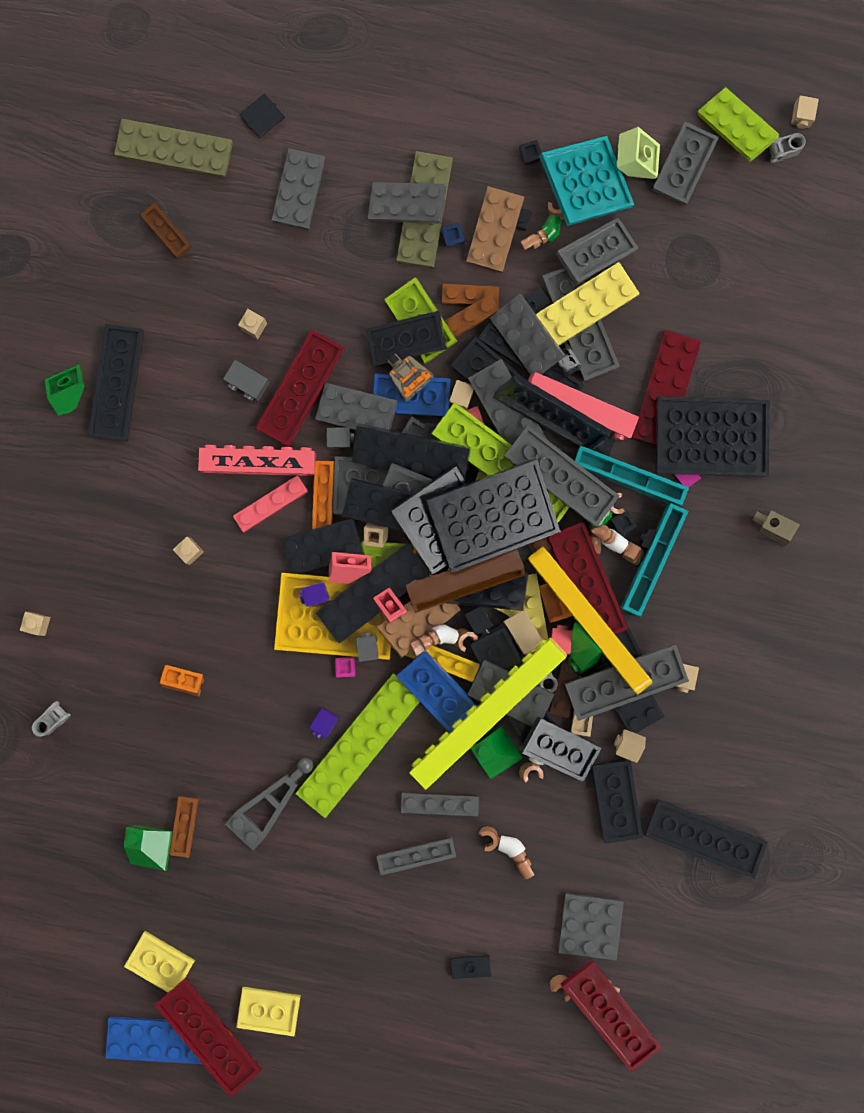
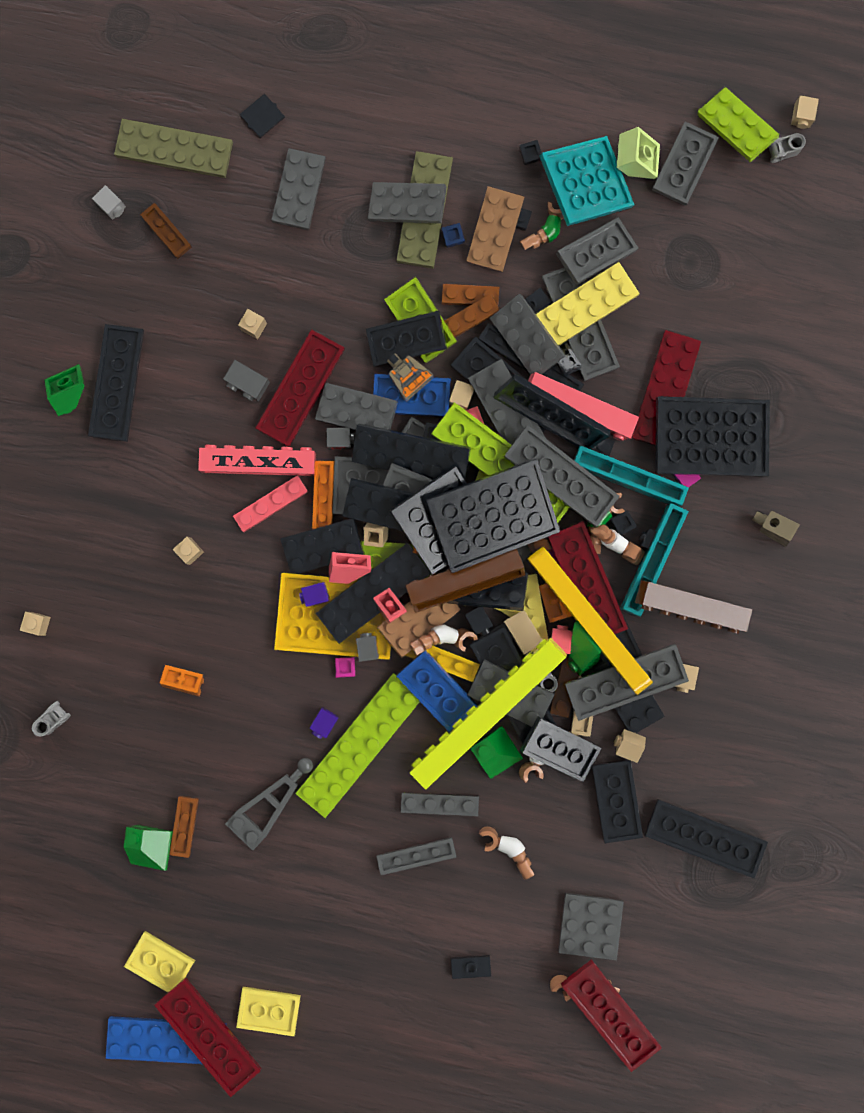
(109, 202): none -> light grey brick
(694, 606): none -> brick

